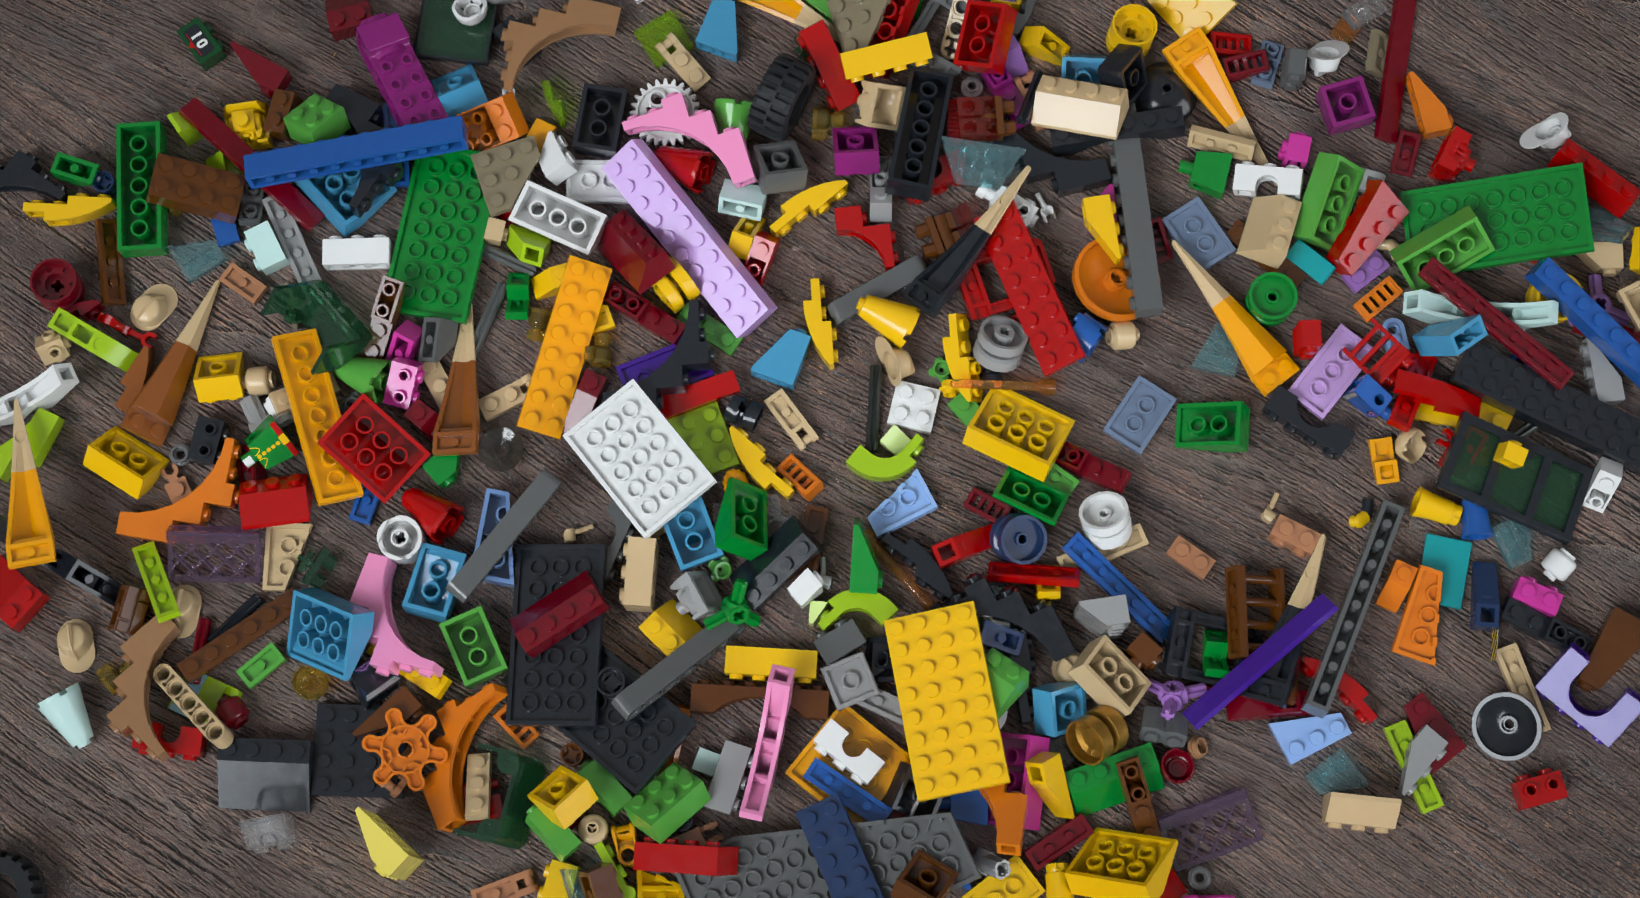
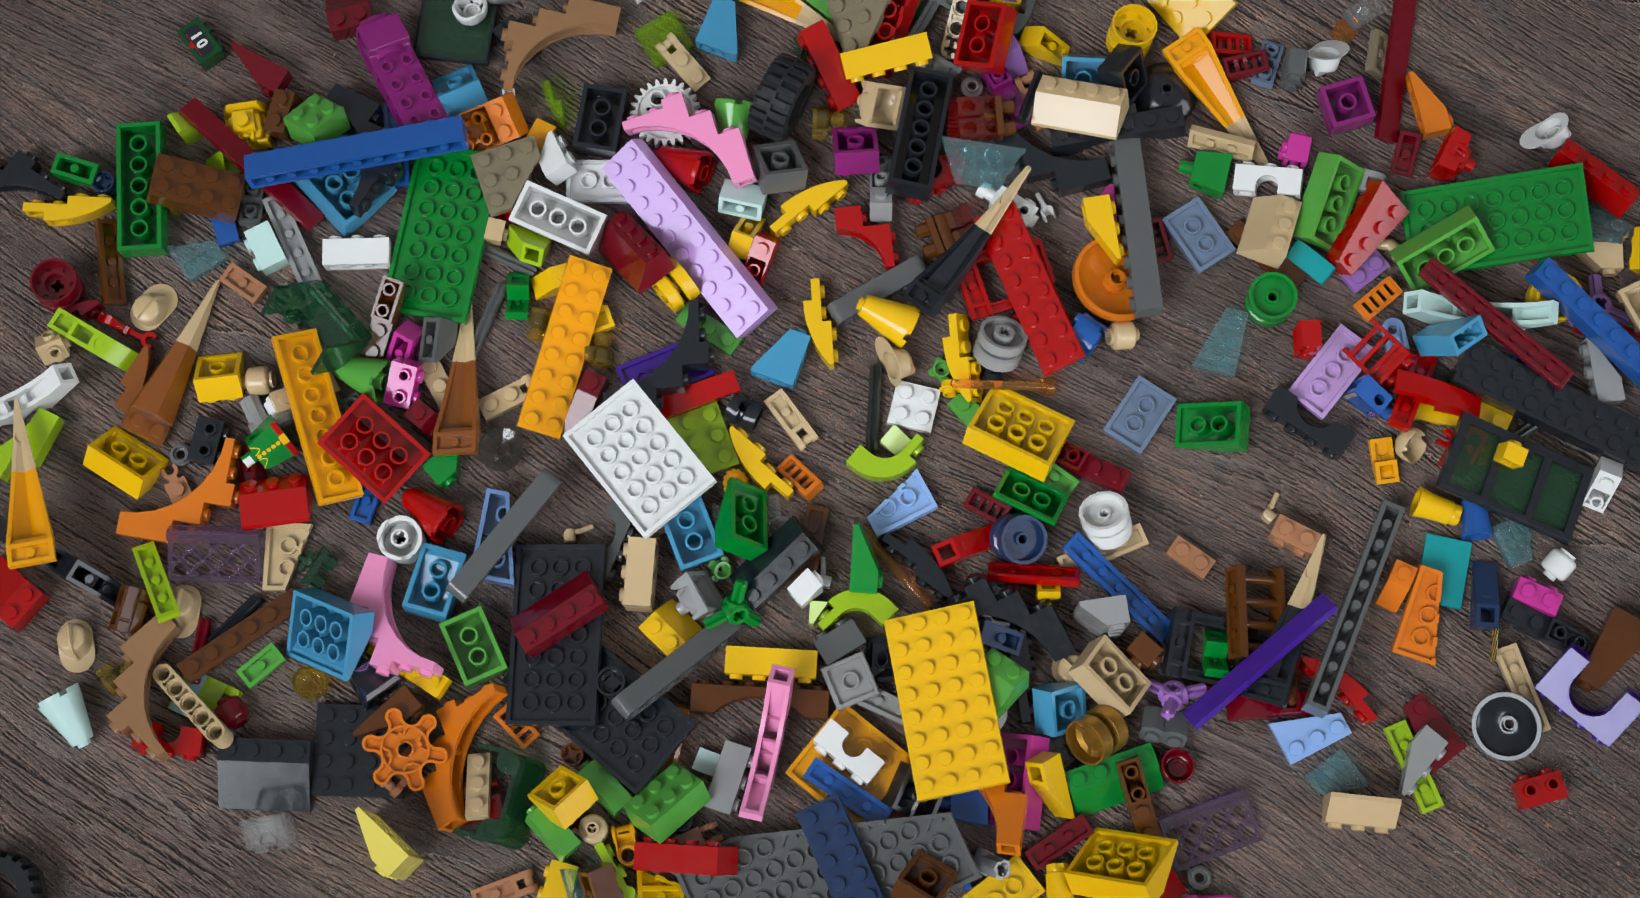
(644, 314): dark red slope -> none
(1197, 747): medium nougat plate -> none
(1256, 348): light orange plate -> none
(1364, 516): yellow arm -> none

